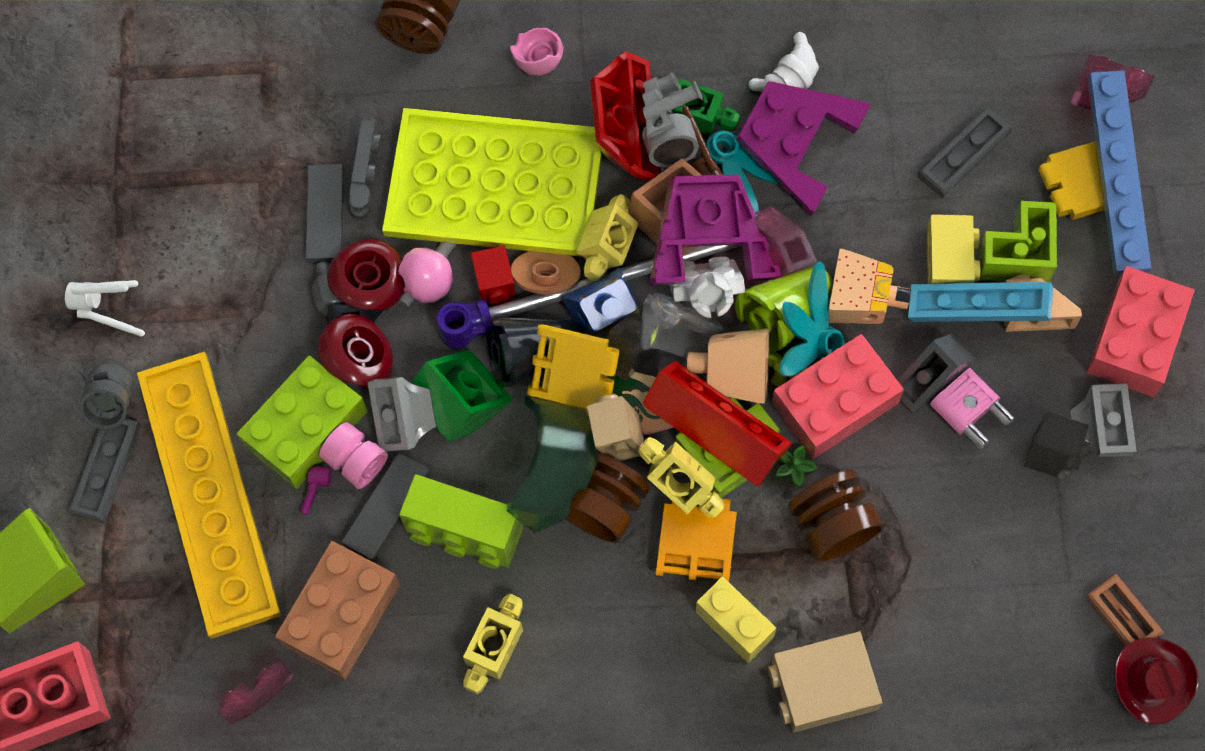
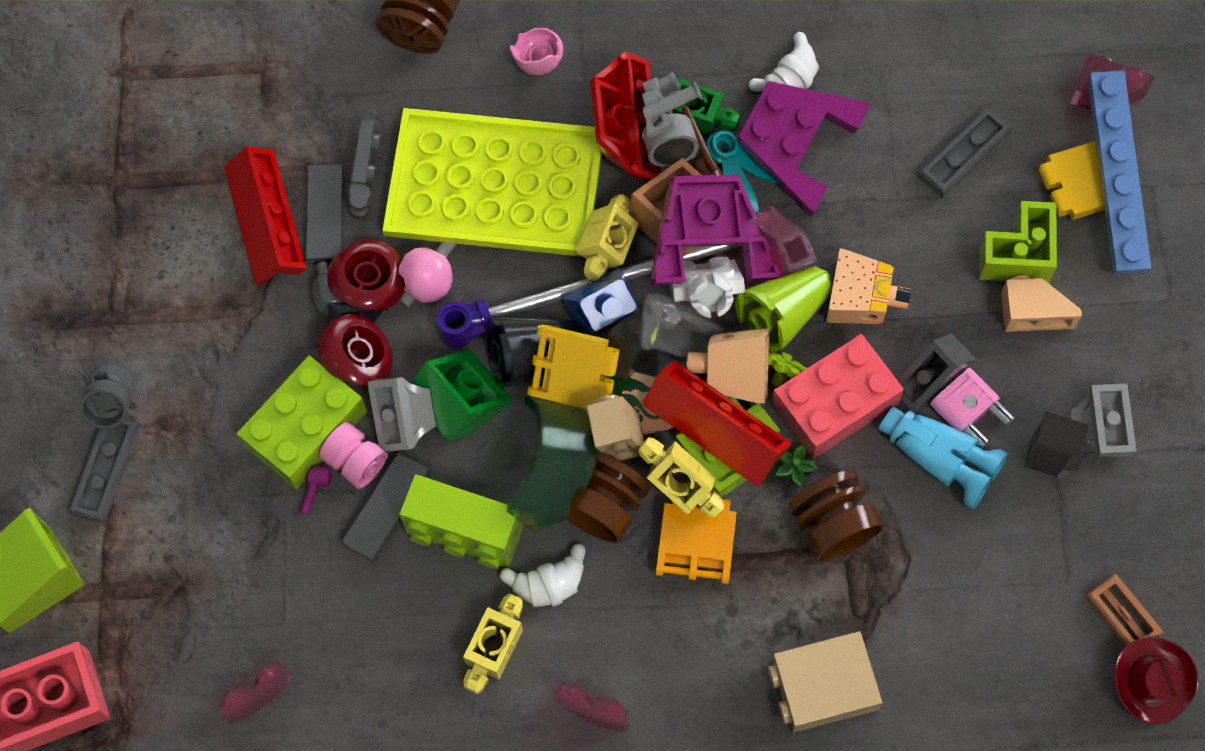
(88, 295): white plant -> none
(208, 495): yellow plate -> none
(264, 214): none -> red panel
(338, 610): nougat brick -> none
(493, 275): red brick -> none
(545, 272): nougat dish -> none
(550, 581): none -> white piece
(602, 713): none -> clear pink slope
(735, 619): light yellow brick -> none
(815, 331): teal plant -> none
(944, 452): none -> medium azure piece
(951, 250): light yellow brick -> none
(981, 302): medium azure plate -> none
(1140, 331): coral brick -> none

